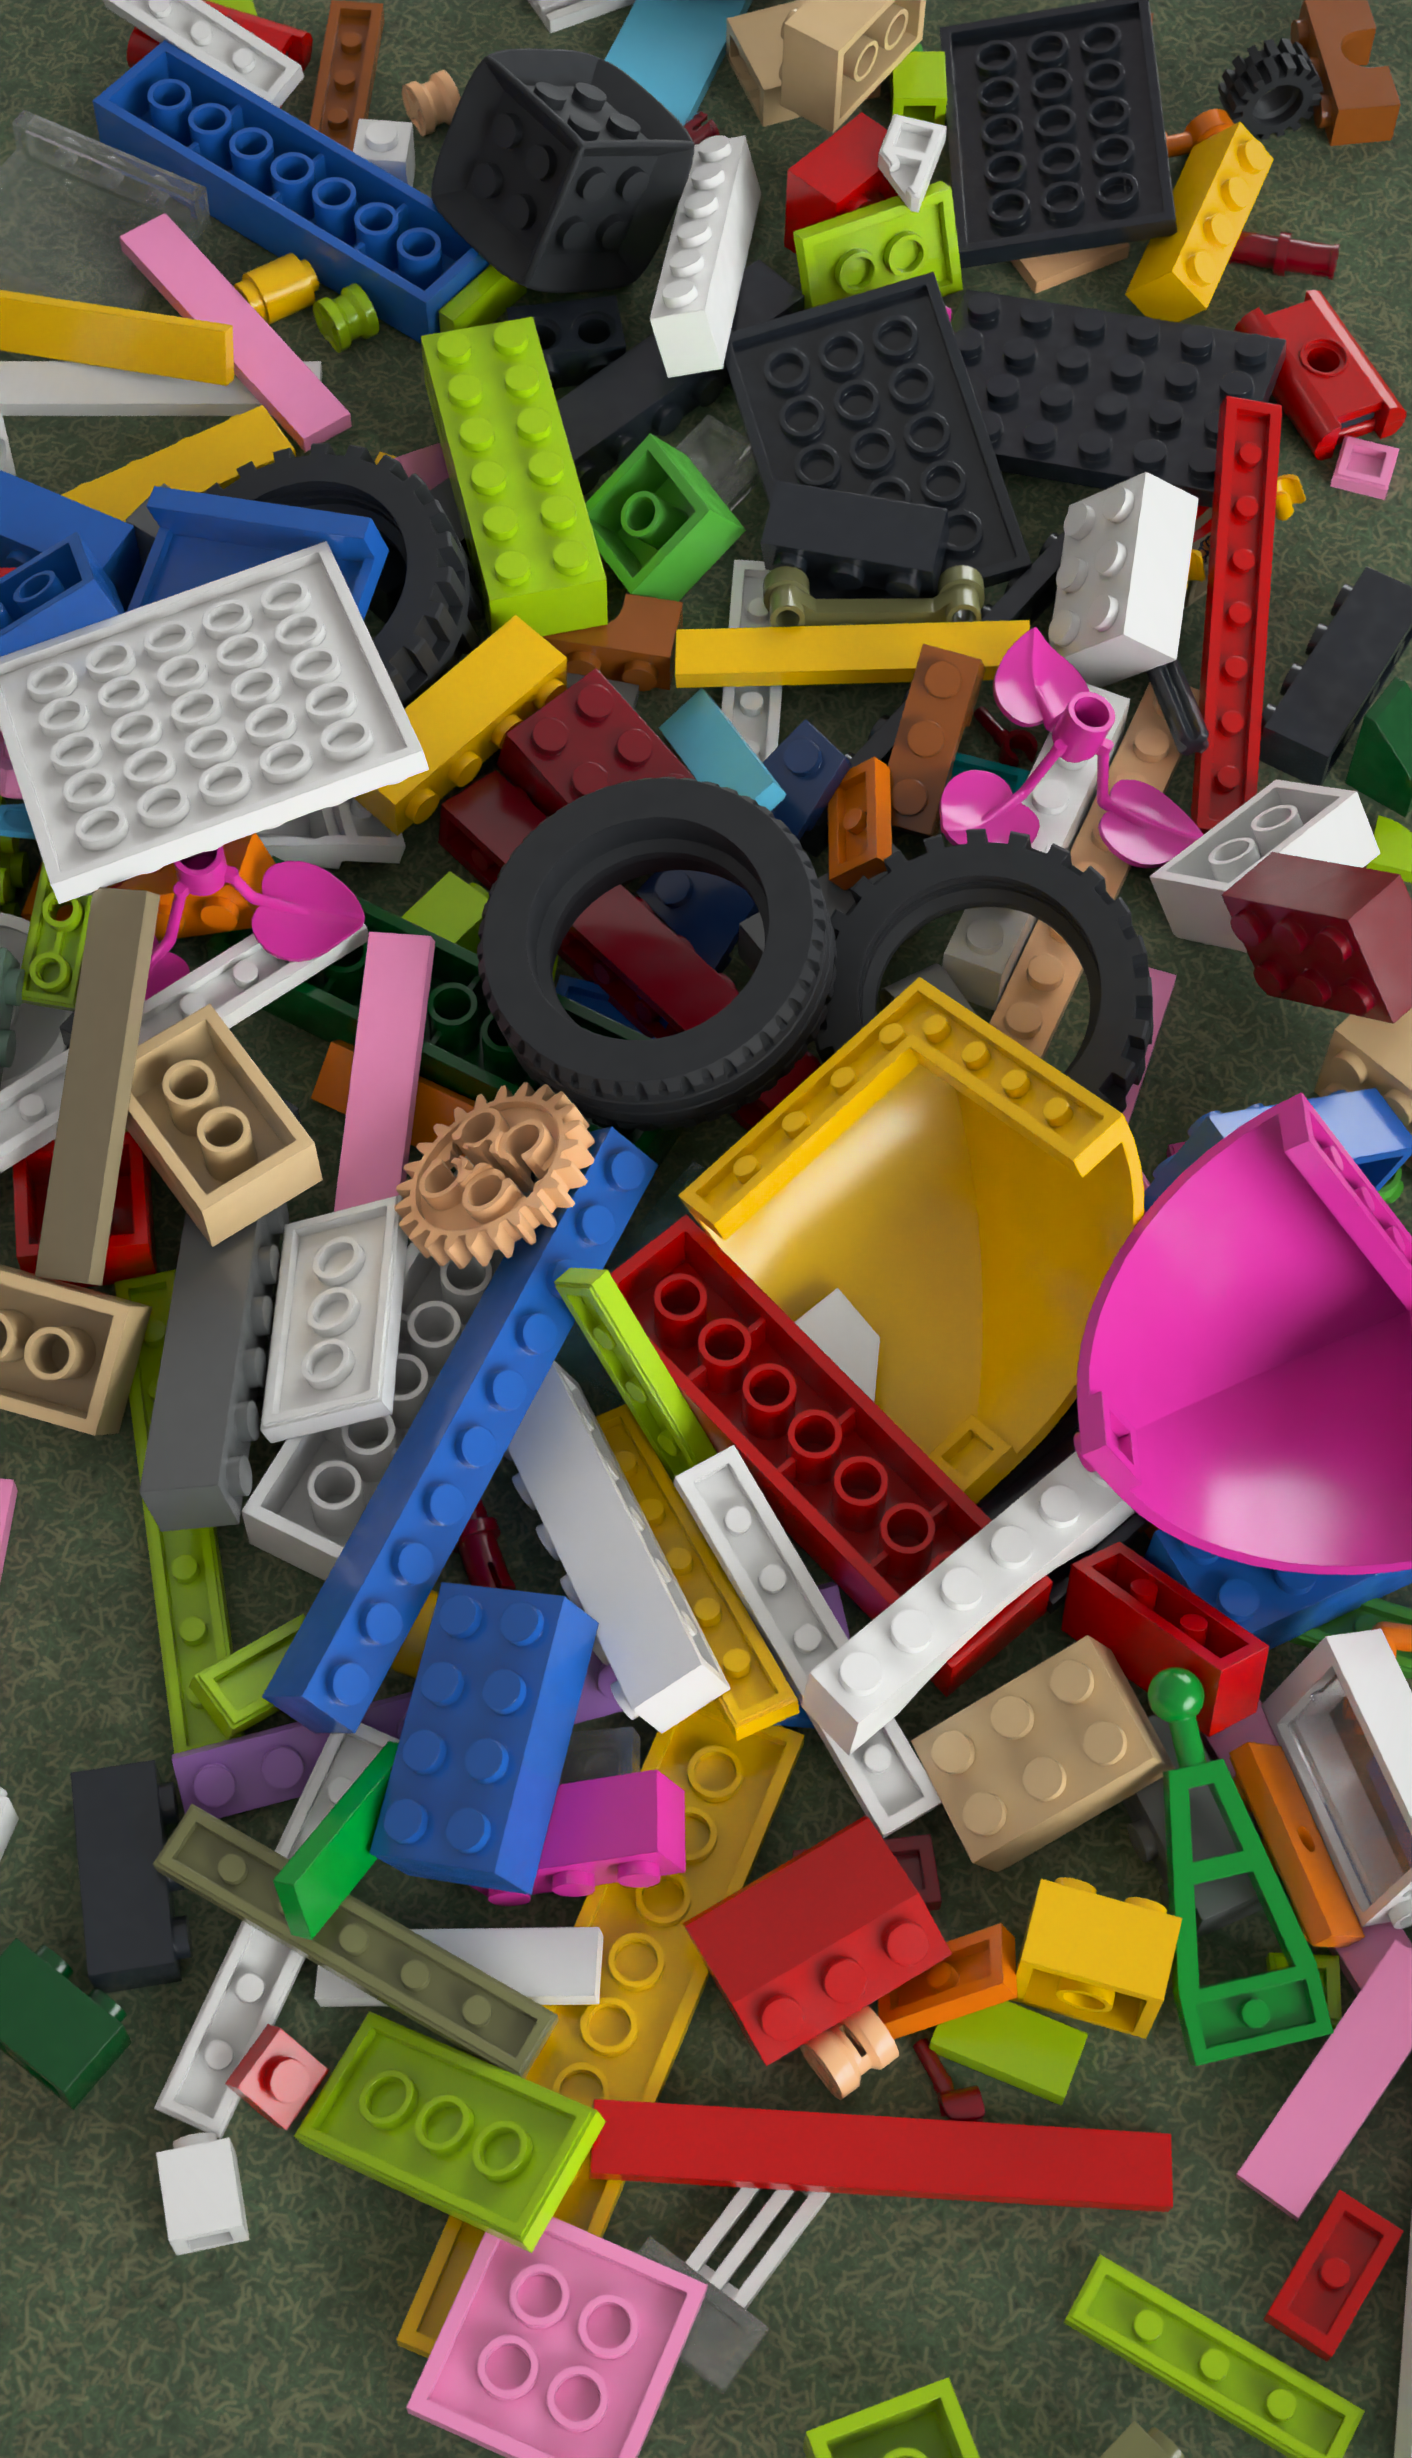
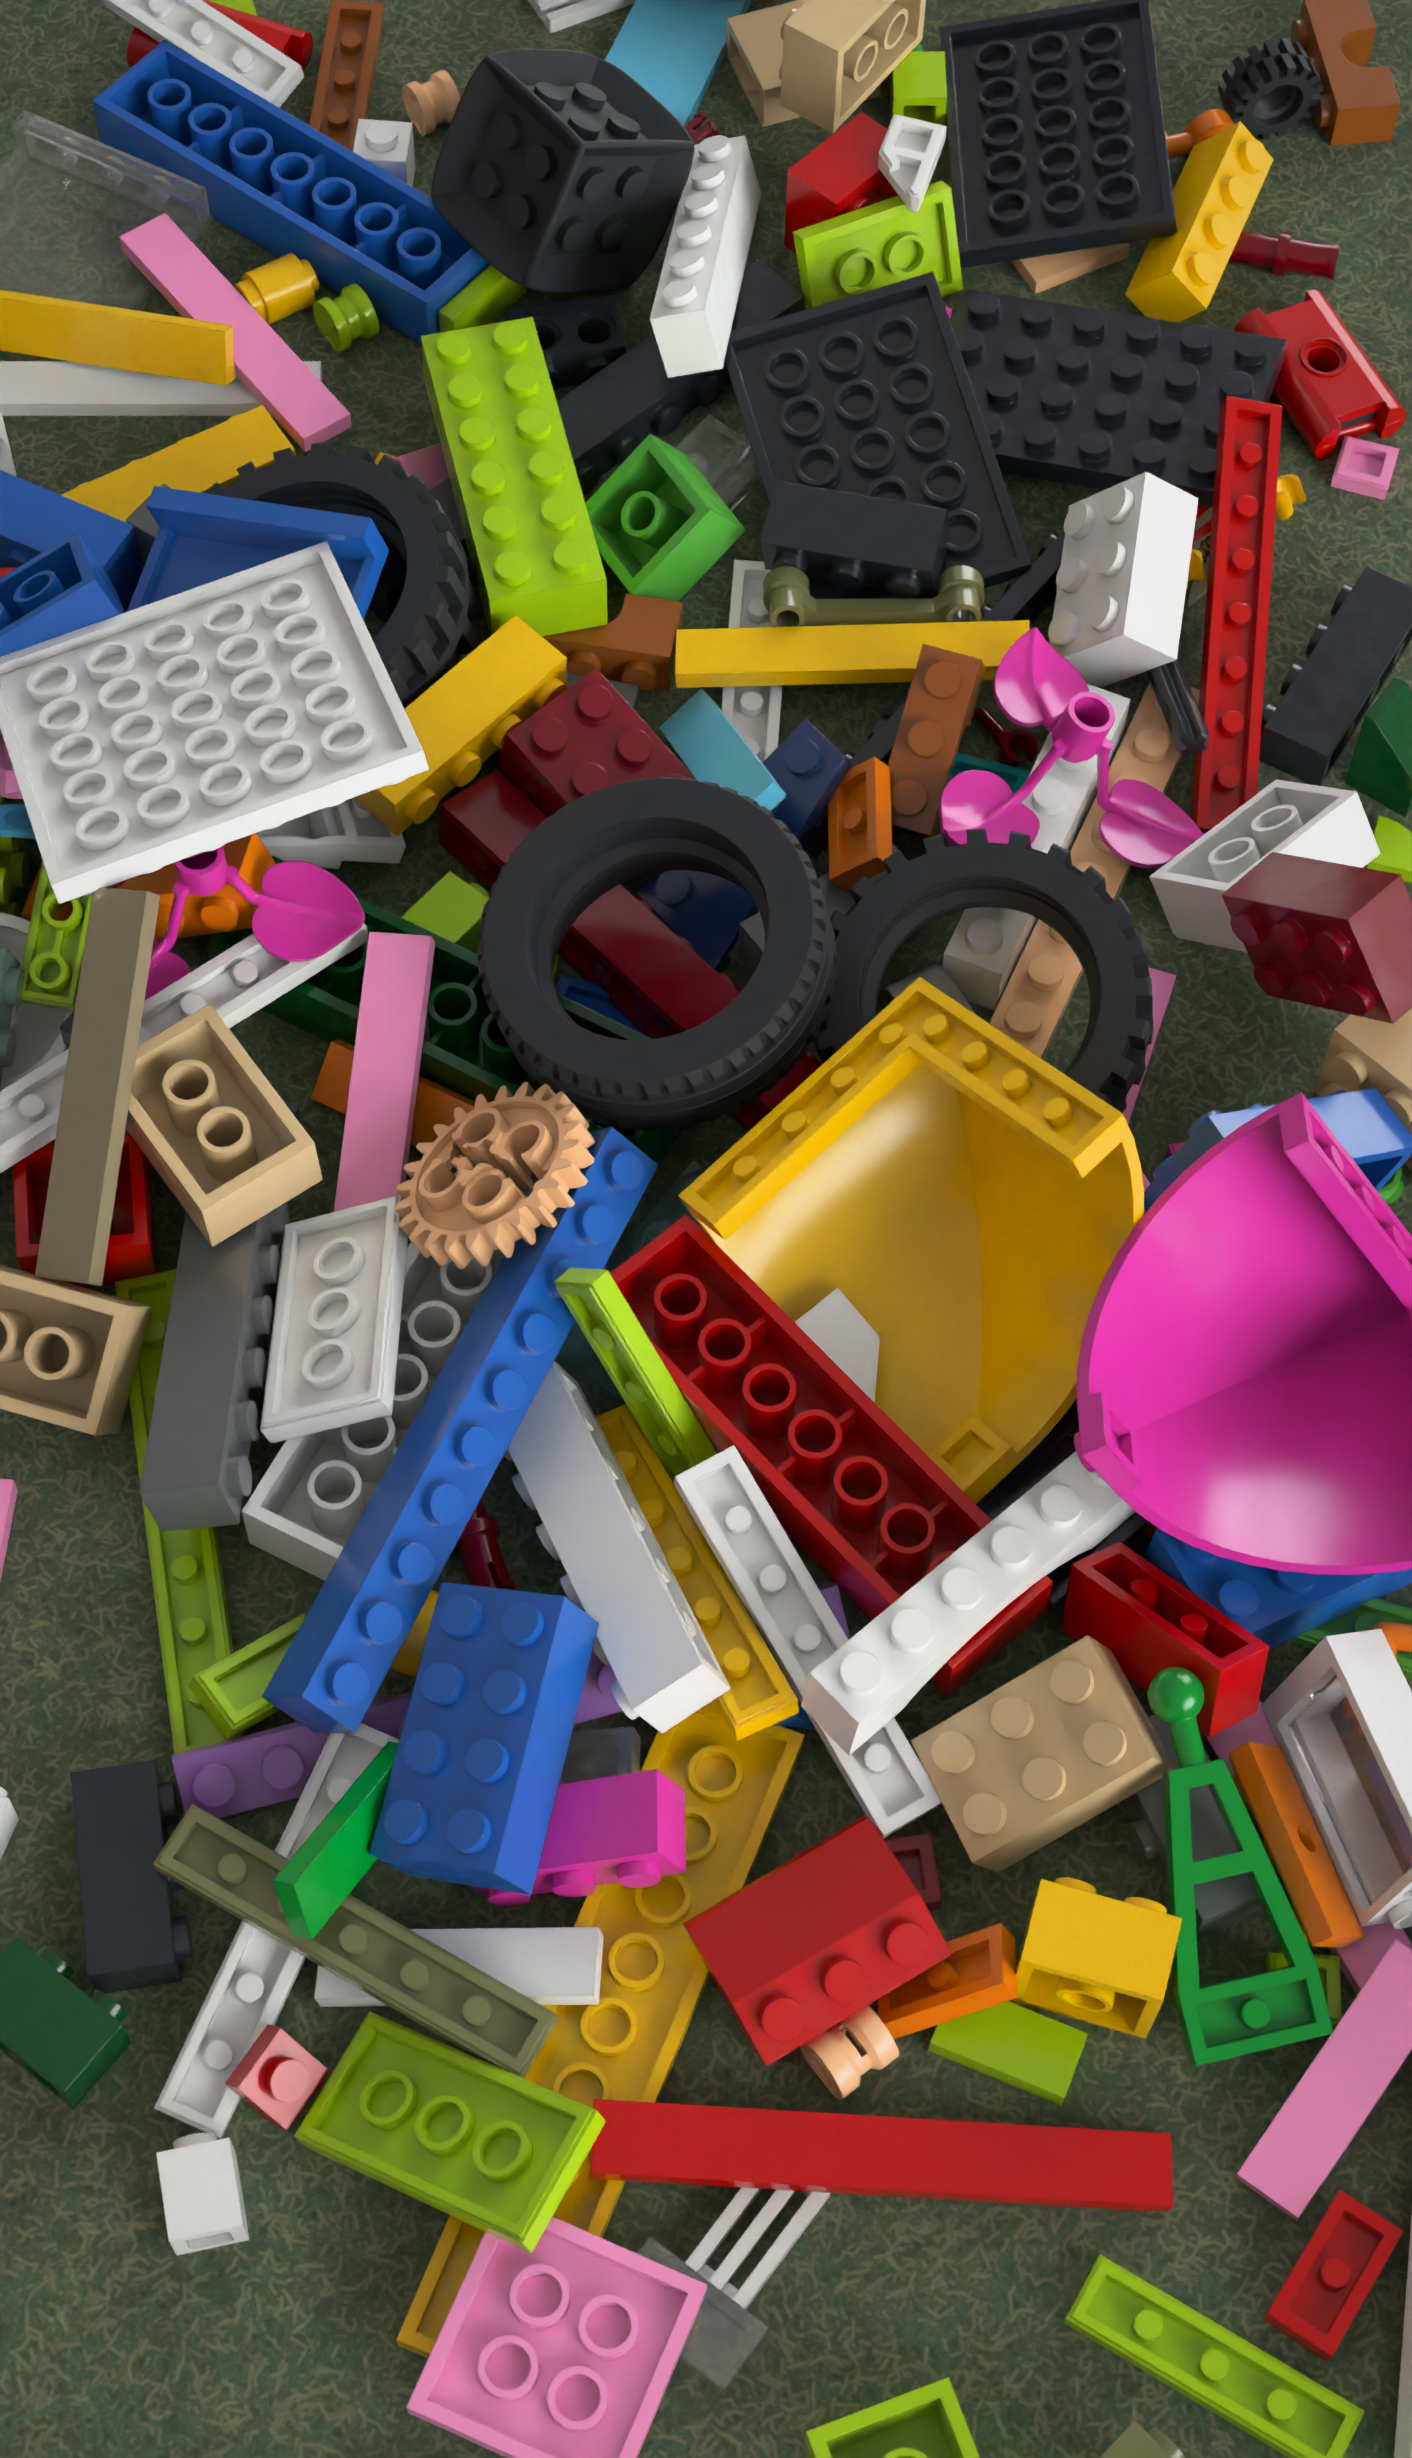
(957, 2104): dark red hand -> none

